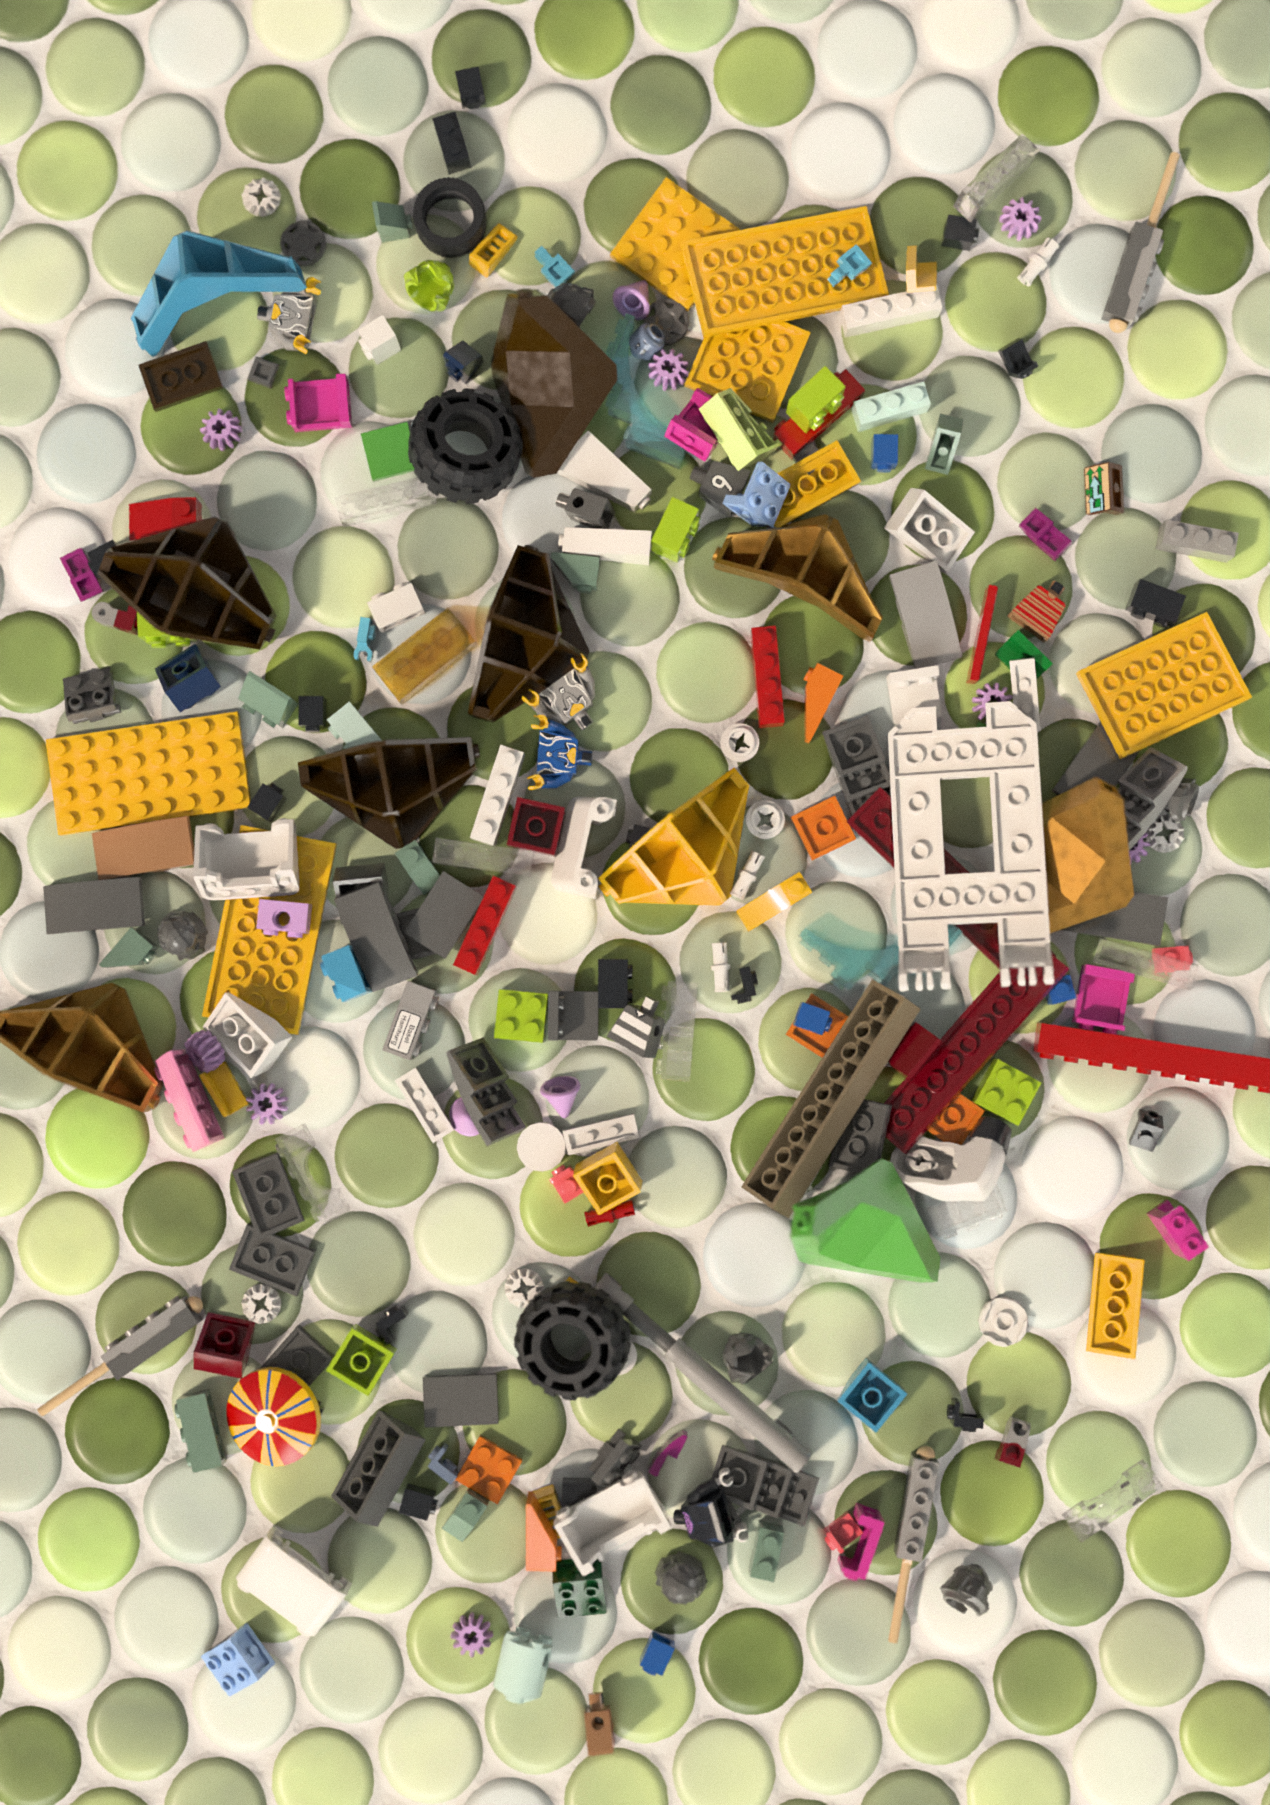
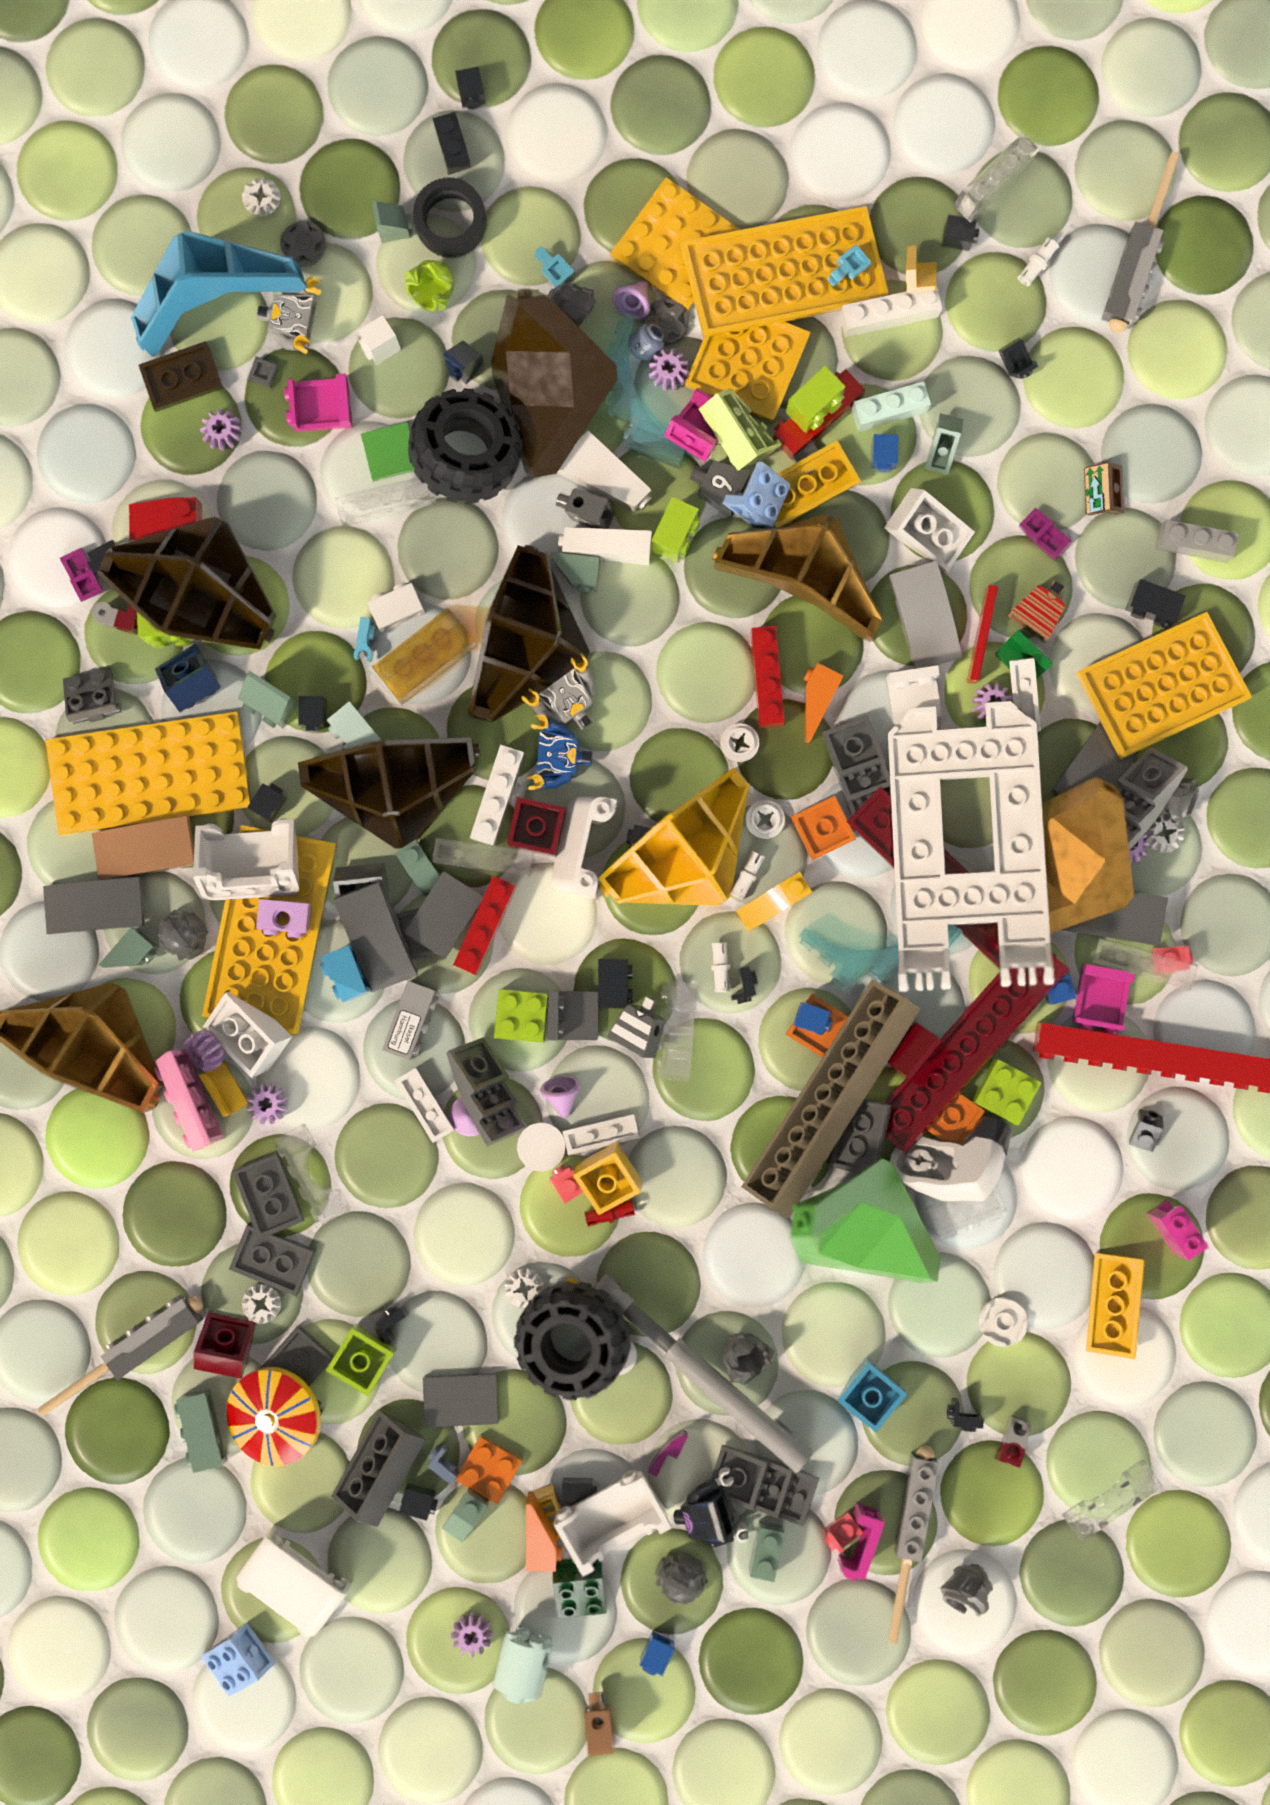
(482, 261): yellow slope -> none
(614, 1458): dark grey plate -> none
(1022, 211): lavender gear -> none

